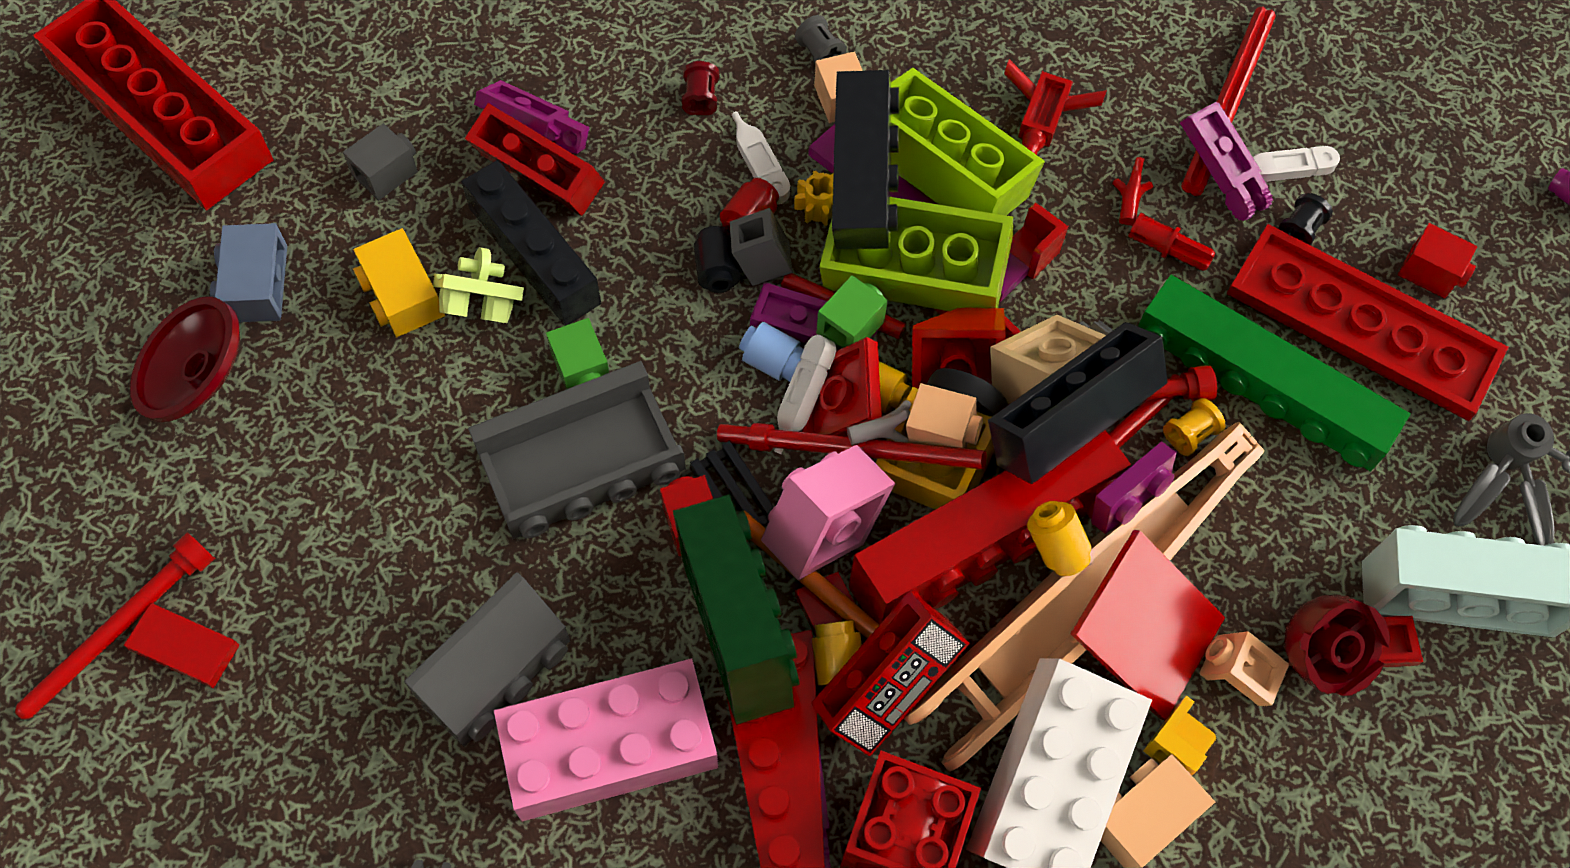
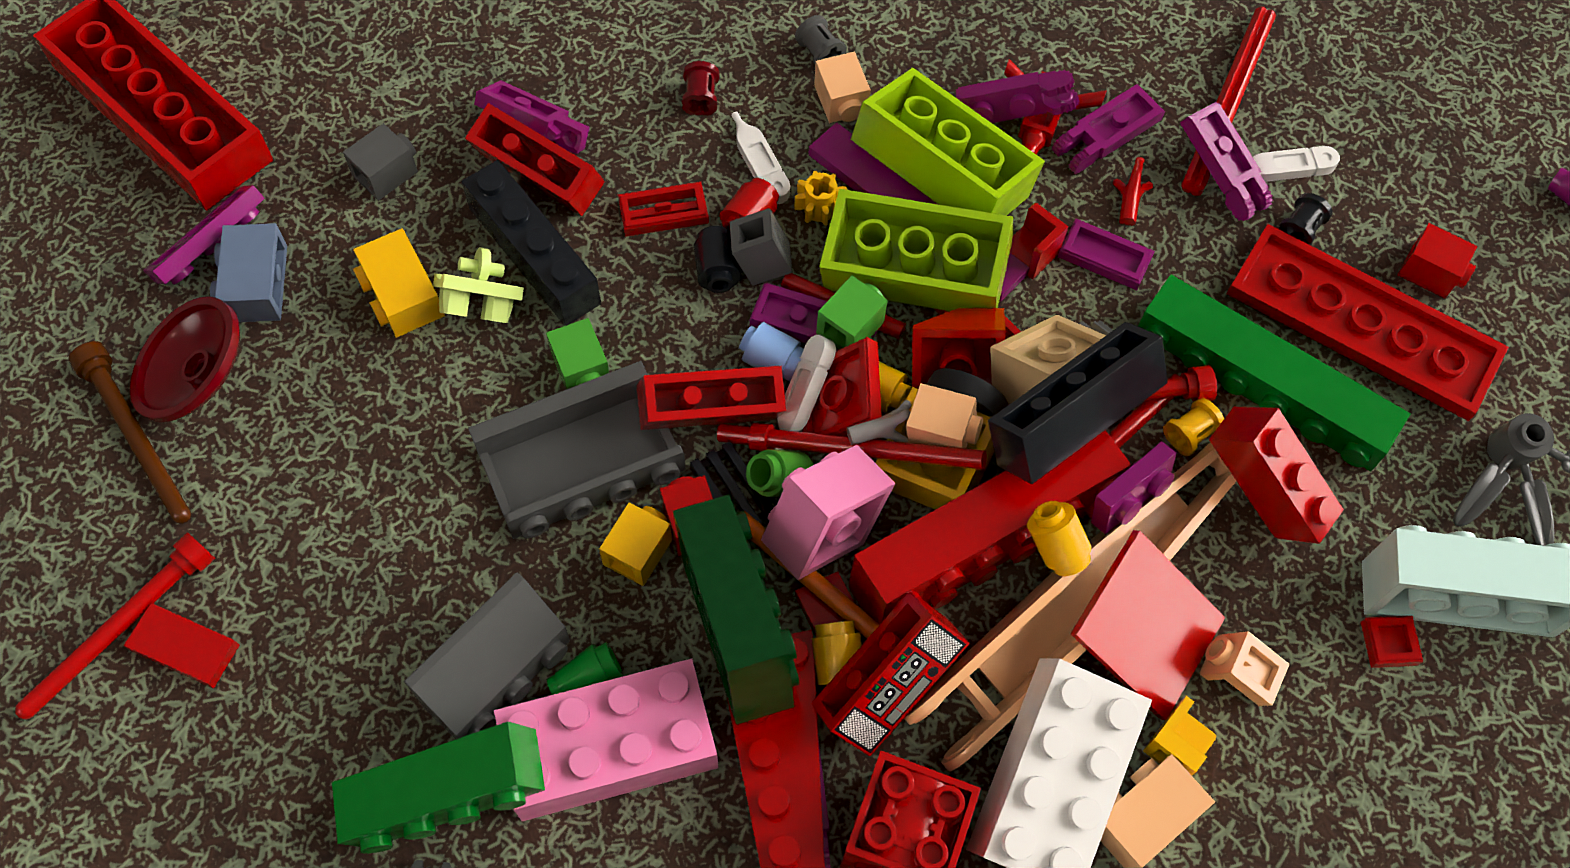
(94, 364): none -> reddish brown piece
(175, 261): none -> magenta plate
(438, 787): none -> green brick
(587, 668): none -> green cone
(636, 542): none -> yellow brick
(663, 215): none -> red tile
(710, 397): none -> red brick
(771, 467): none -> bright green brick
(863, 159): black brick -> none
(1021, 96): none -> magenta hinge
(1106, 254): none -> magenta tile
(1109, 127): none -> magenta hinge
(1171, 242): red axle -> none
(1276, 474): none -> red brick
(1336, 644): dark red cylinder -> none

